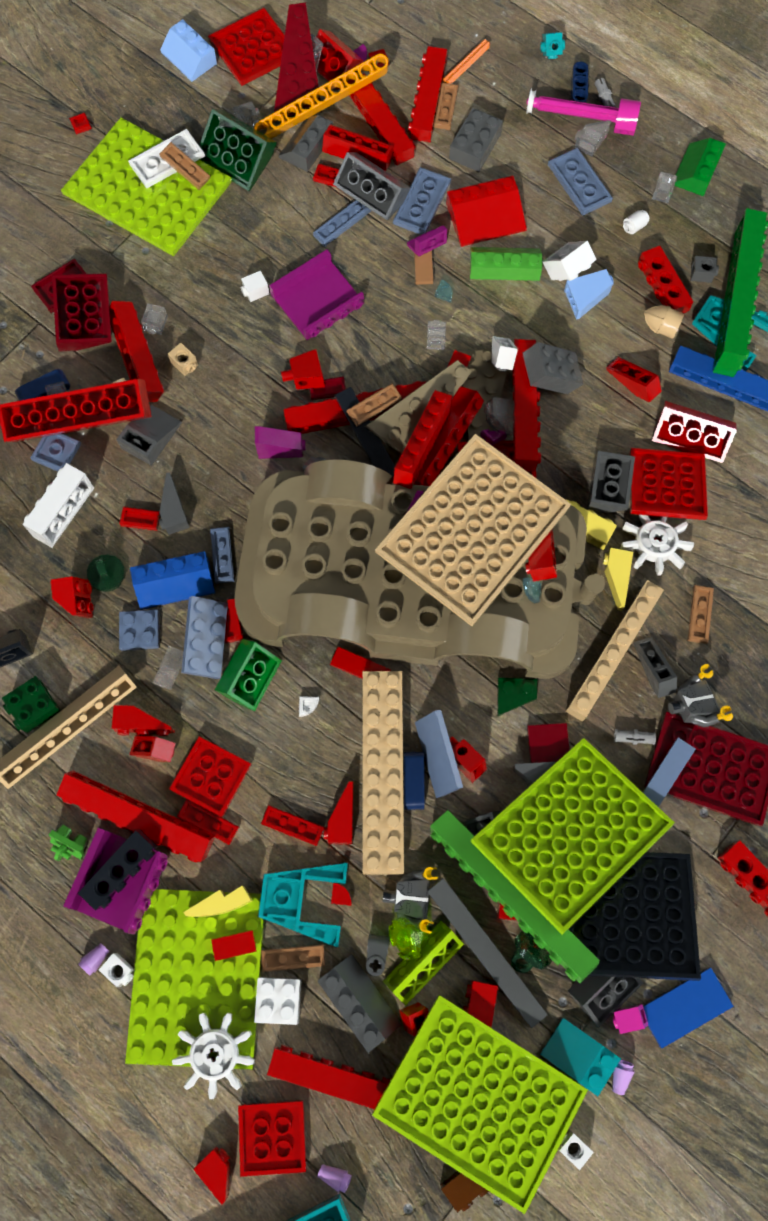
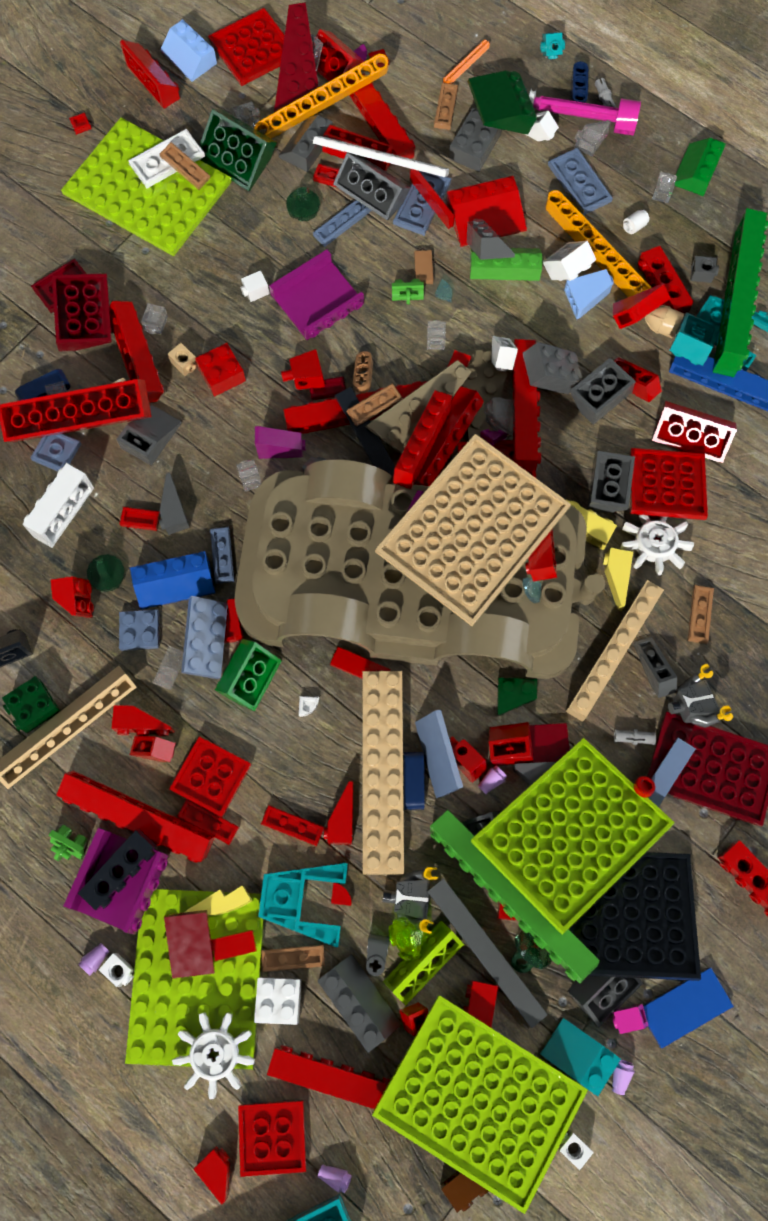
(150, 73): none -> red slope
(189, 944): none -> dark red tile
(220, 369): none -> red brick
(249, 475): none -> clear brick
(303, 204): none -> clear green tile
(366, 377): none -> medium nougat beam
(382, 156): none -> white tile
(407, 291): none -> bright green hips
(428, 95): red brick -> none
(428, 241): magenta panel -> none
(432, 198): none -> red tile
(486, 241): none -> dark grey slope
(492, 779): none -> lavender cone
(503, 101): none -> dark green slope
(510, 744): none -> red slope
(543, 127): none -> white slope
(580, 228): none -> light orange beam
(602, 390): none -> dark grey slope
(639, 305): none -> red slope
(644, 786): none -> red tile
(694, 339): none -> teal slope

